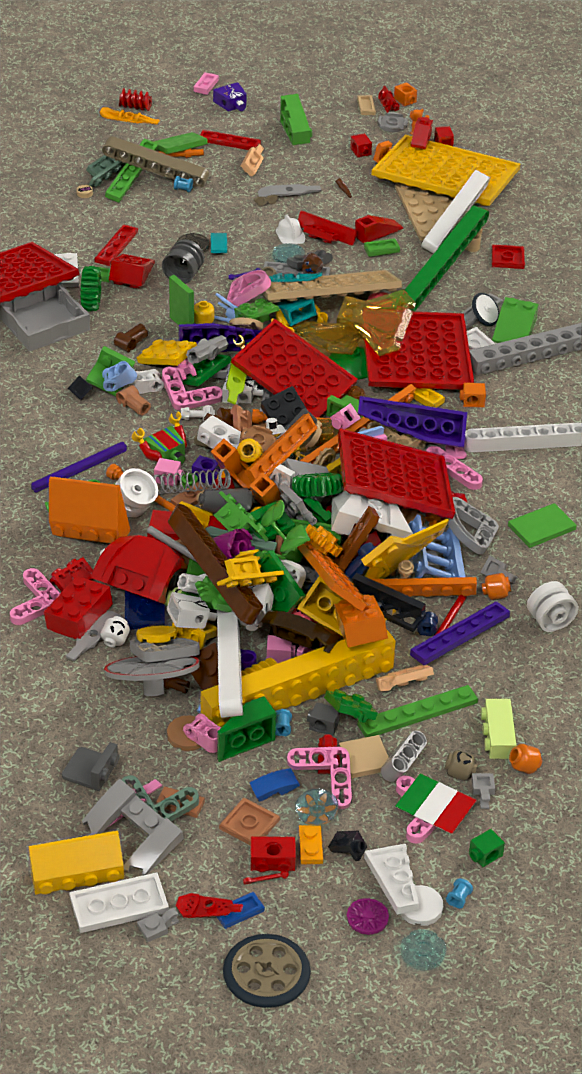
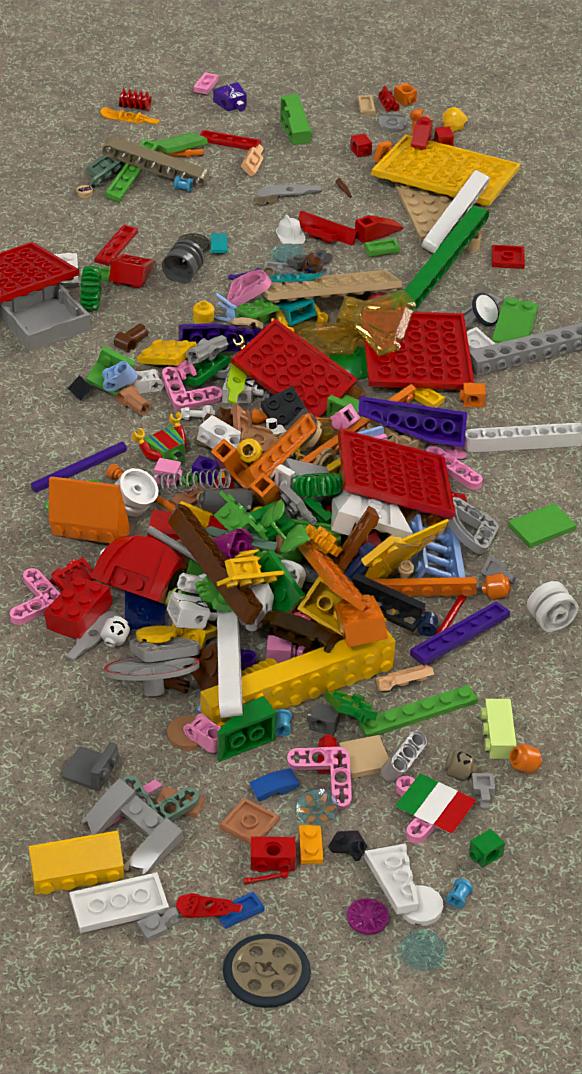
(180, 301): bright green tile -> none
(454, 118): none -> yellow hair

